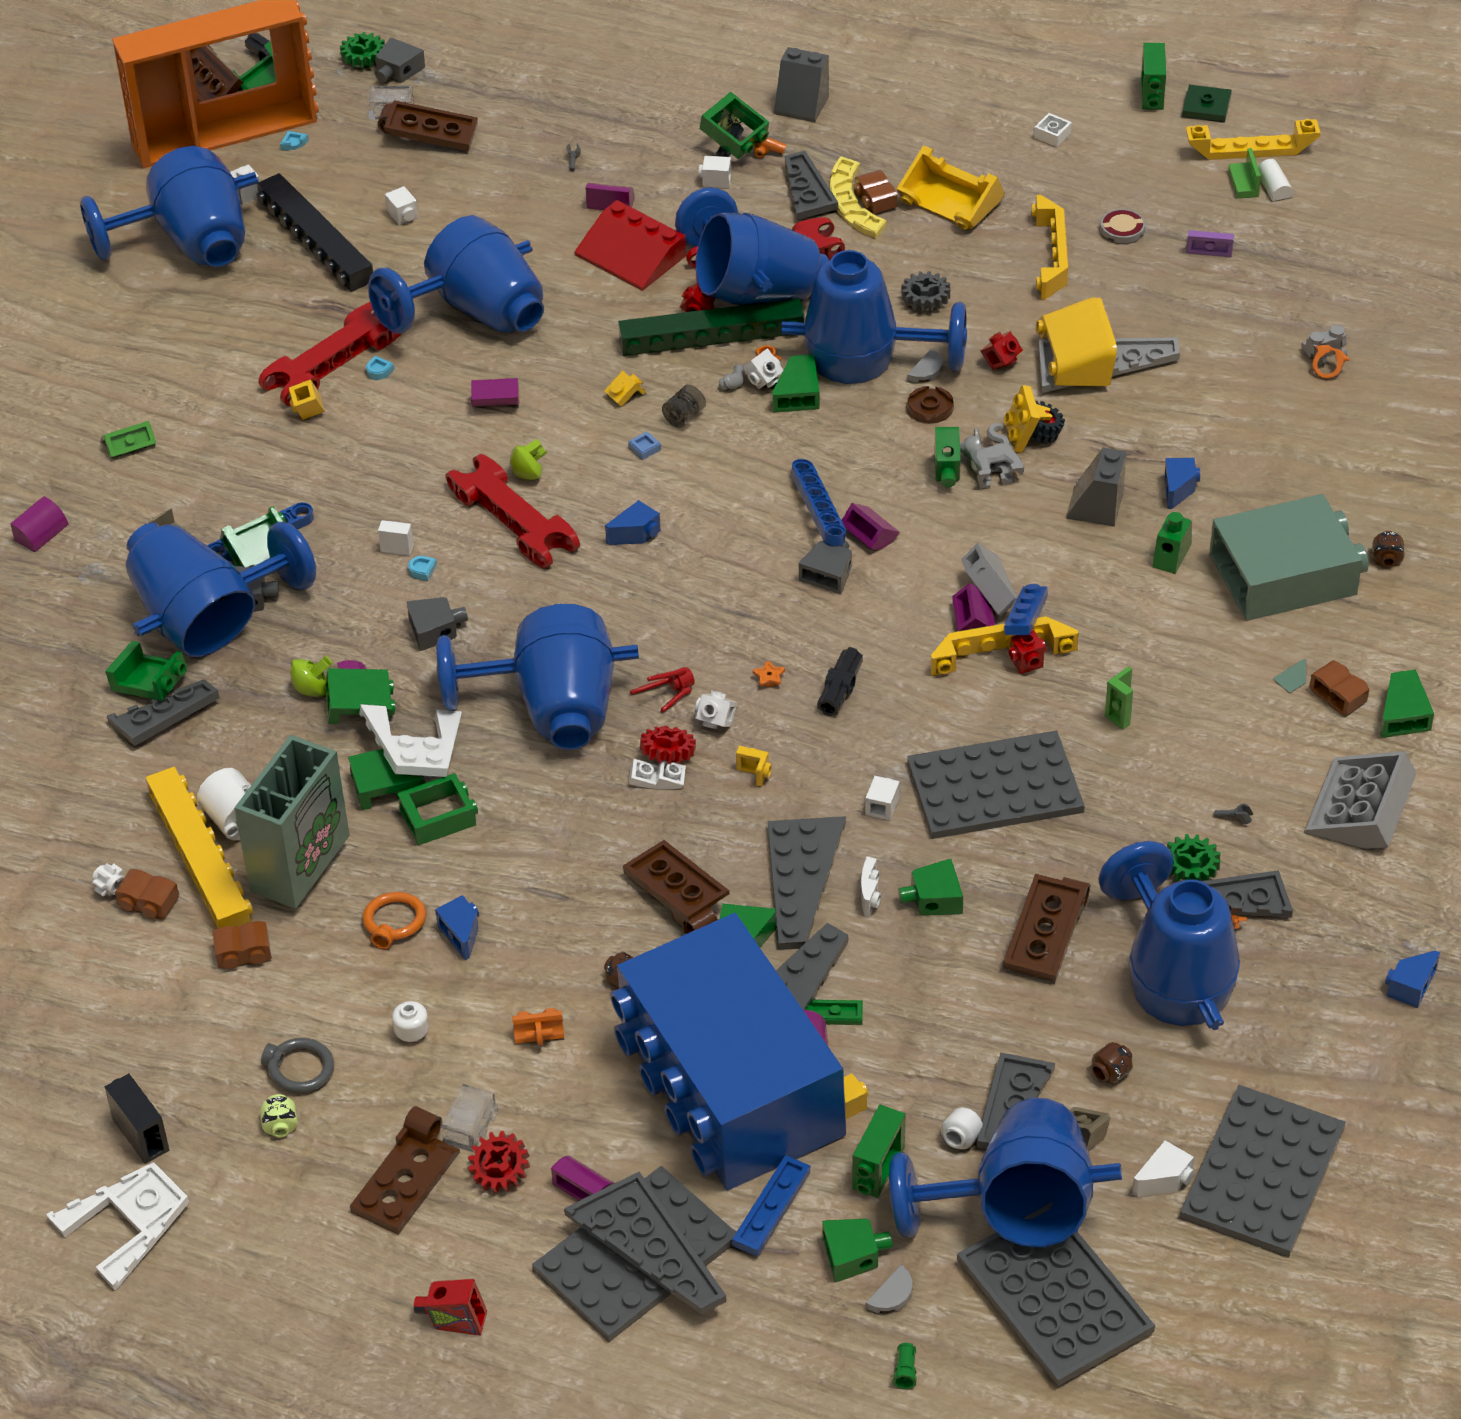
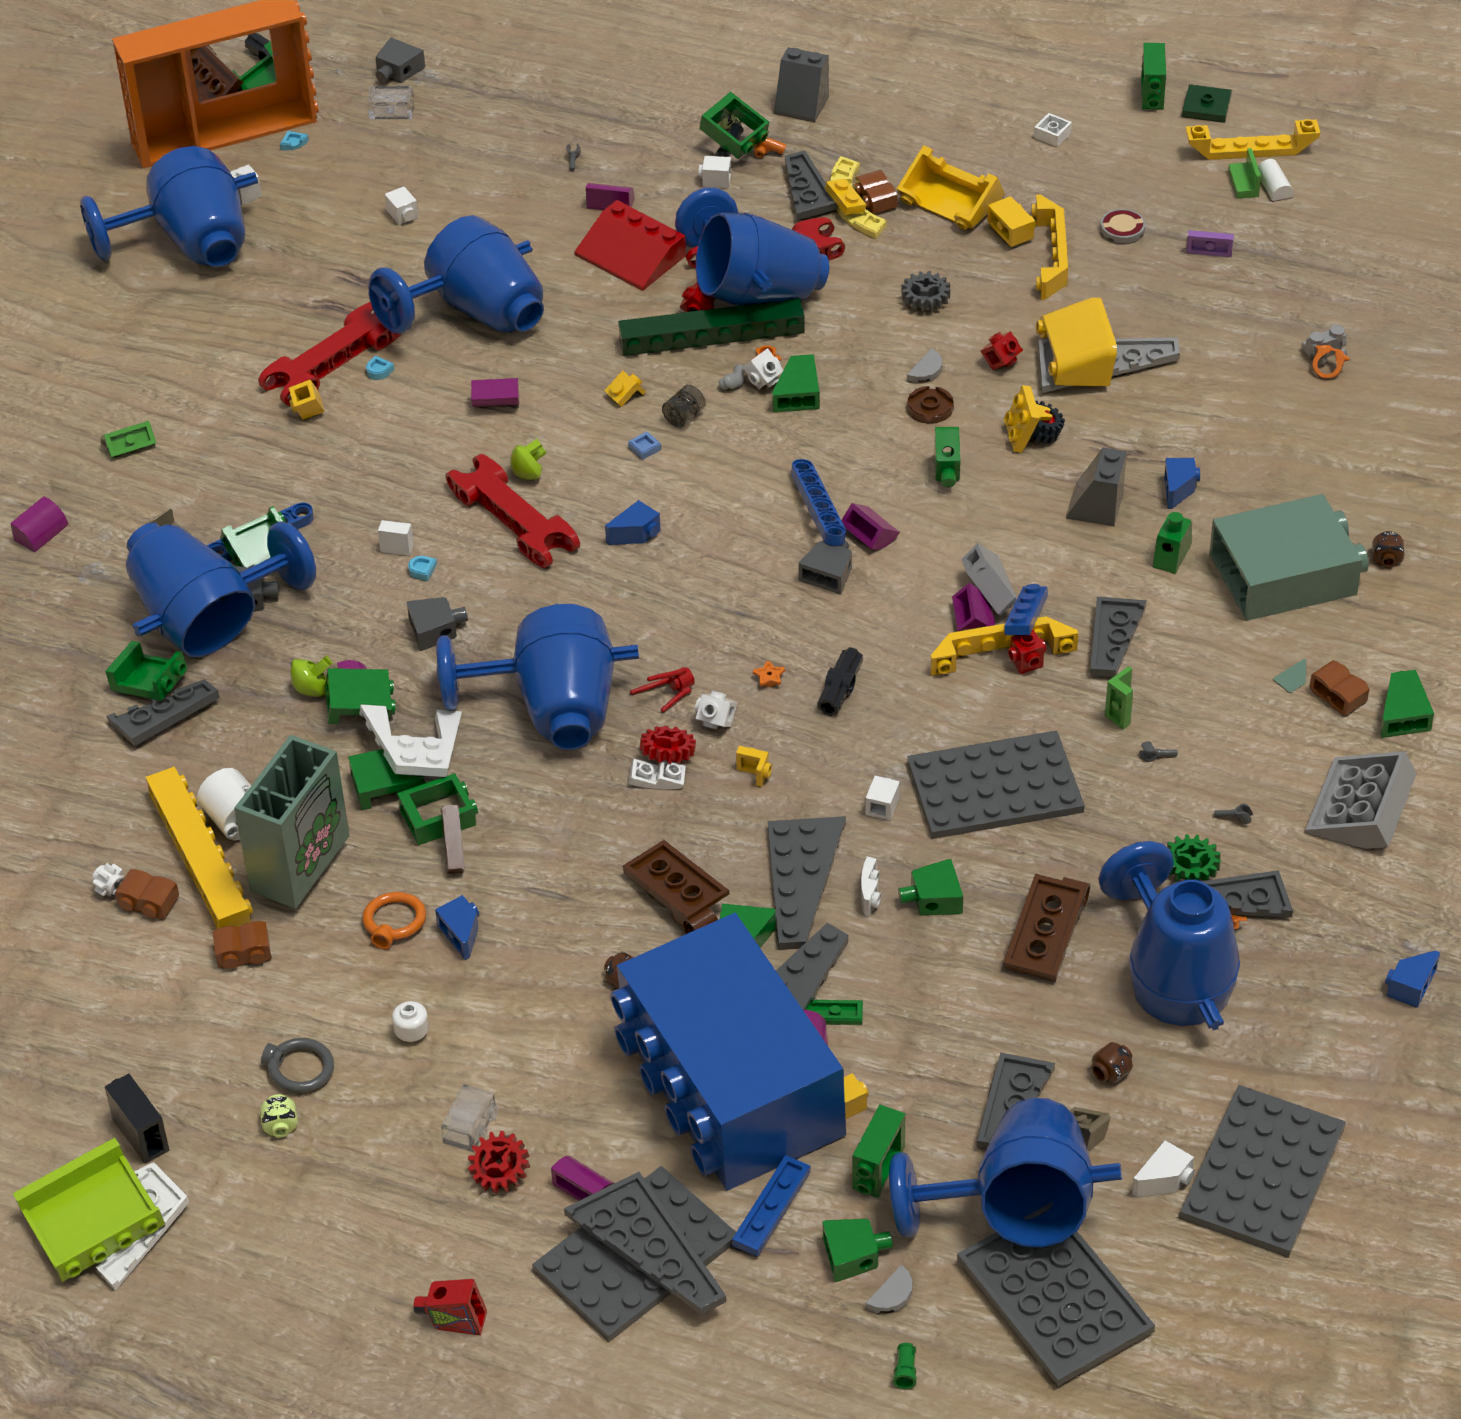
(88, 1209): none -> lime panel
(314, 232): black brick -> none
(361, 49): green gear -> none
(394, 122): reddish brown hinge -> none
(414, 1139): reddish brown hinge -> none
(452, 839): none -> piece
(538, 1026): orange hips -> none
(845, 196): none -> yellow plate
(854, 325): blue piece -> none
(961, 1128): white head -> none
(993, 458): light grey animal -> none
(1011, 221): none -> yellow brick
(1113, 632): none -> dark grey wing
(1150, 753): none -> dark grey hand

